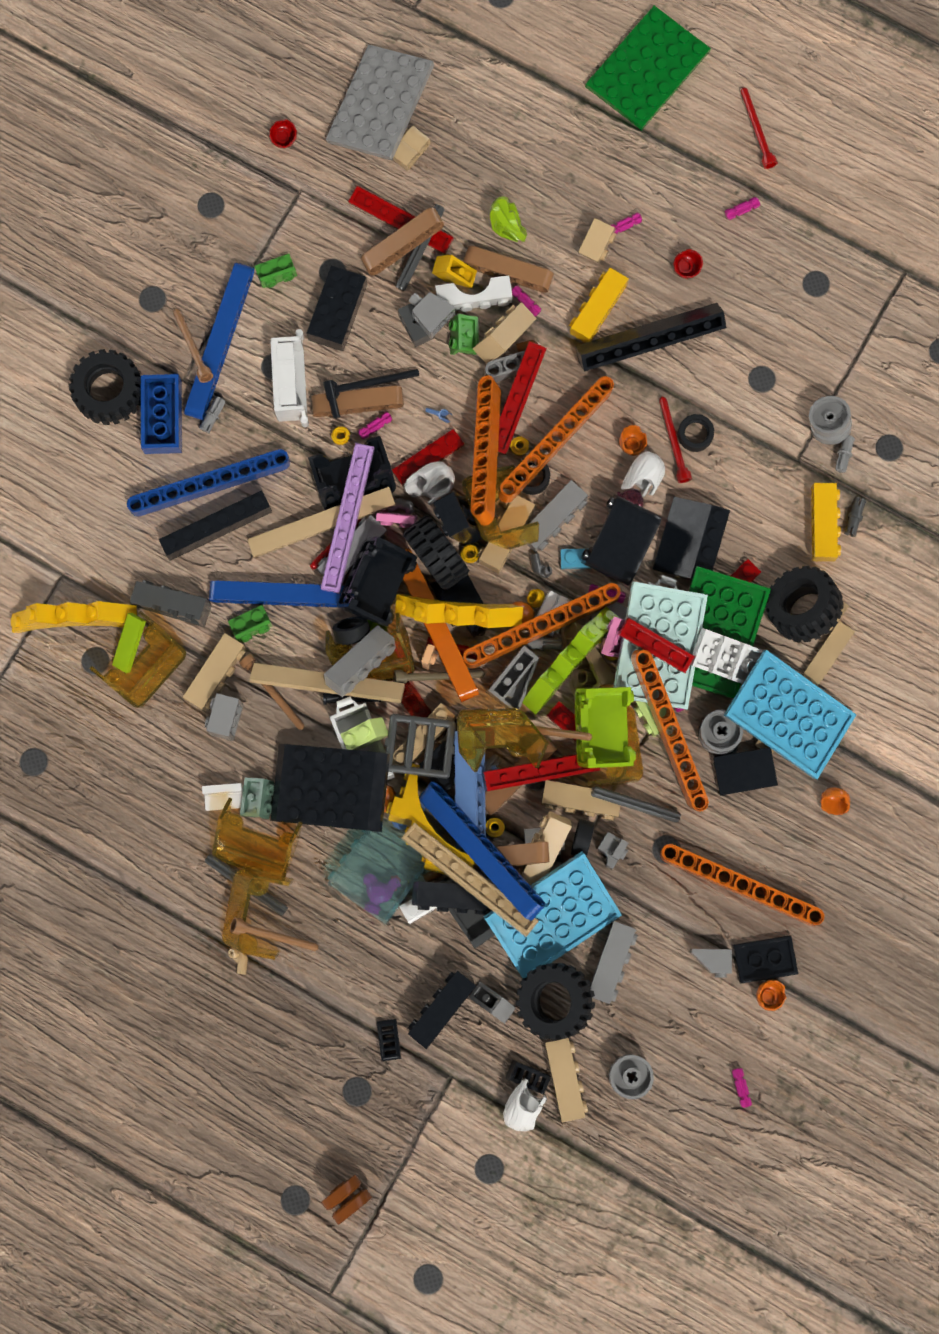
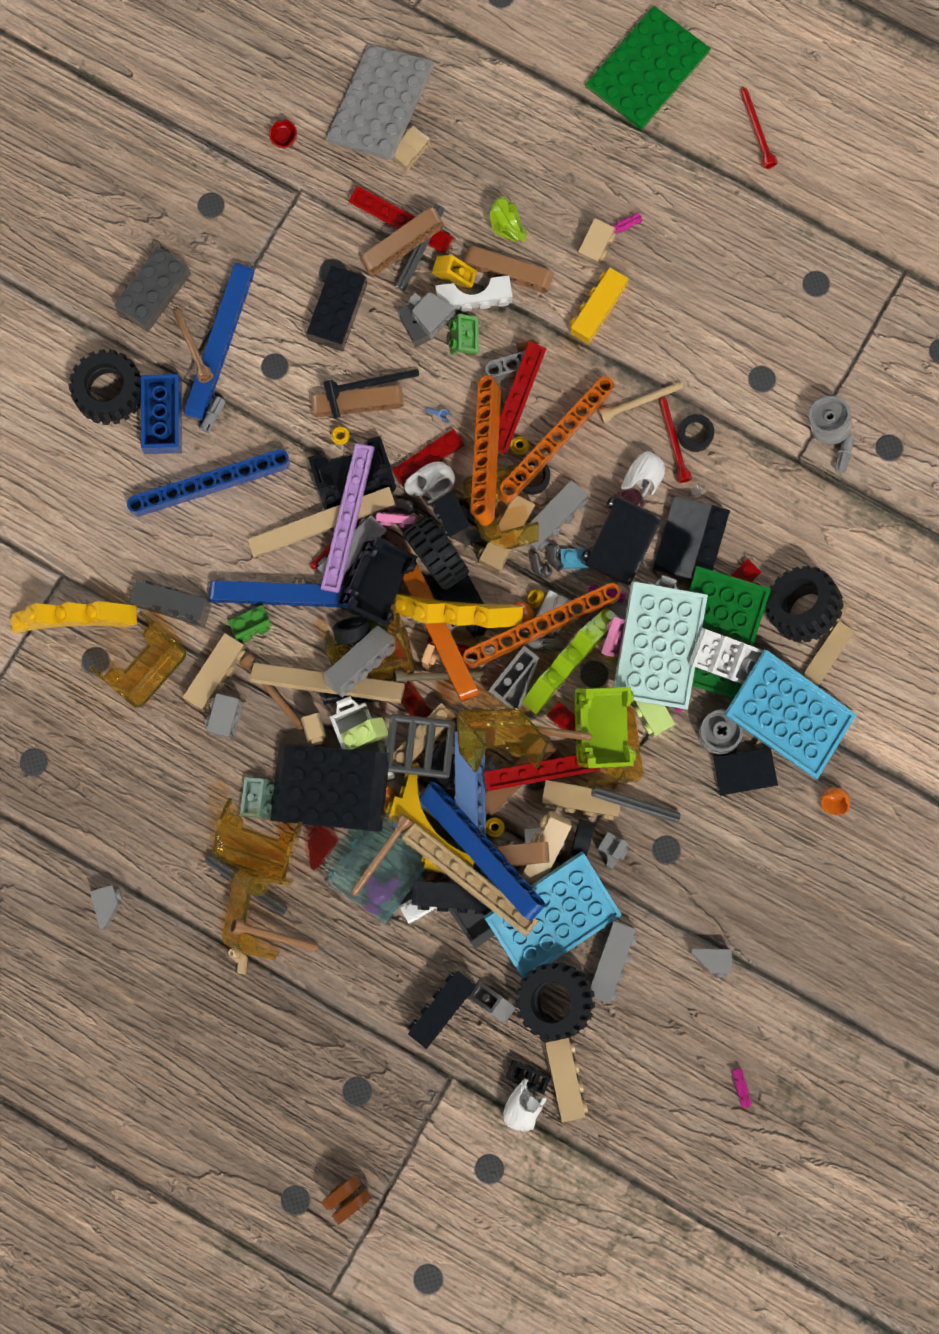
(106, 904): none -> light grey slope
(129, 642): lime tile -> none
(152, 289): none -> dark grey brick
(215, 525): black brick -> none
(217, 796): white panel -> none
(276, 271): bright green bracket -> none
(289, 378): white container -> none
(314, 729): none -> tan brick
(320, 846): none -> clear red slope
(375, 425): dark pink axle -> none
(388, 1057): black slope -> none
(402, 824): none -> medium nougat piece
(466, 549): yellow plate -> none
(505, 332): tan wedge -> none
(526, 300): dark pink axle -> none
(552, 559): none -> flat silver arm
(593, 670): tan wedge -> none
(607, 414): none -> tan piece
(633, 440): orange hair -> none
(642, 1079): light grey wheel -> none
(650, 336): black brick -> none
(656, 645): red plate -> none
(663, 723): orange beam -> none
(688, 264): red hair -> none
(696, 490): none -> clear plate
(742, 208): dark pink axle -> none
(749, 892): orange beam -> none
(765, 959): black tile -> none
(771, 995): orange hair -> none
(824, 522): yellow brick -> none
(855, 517): dark grey pin -> none

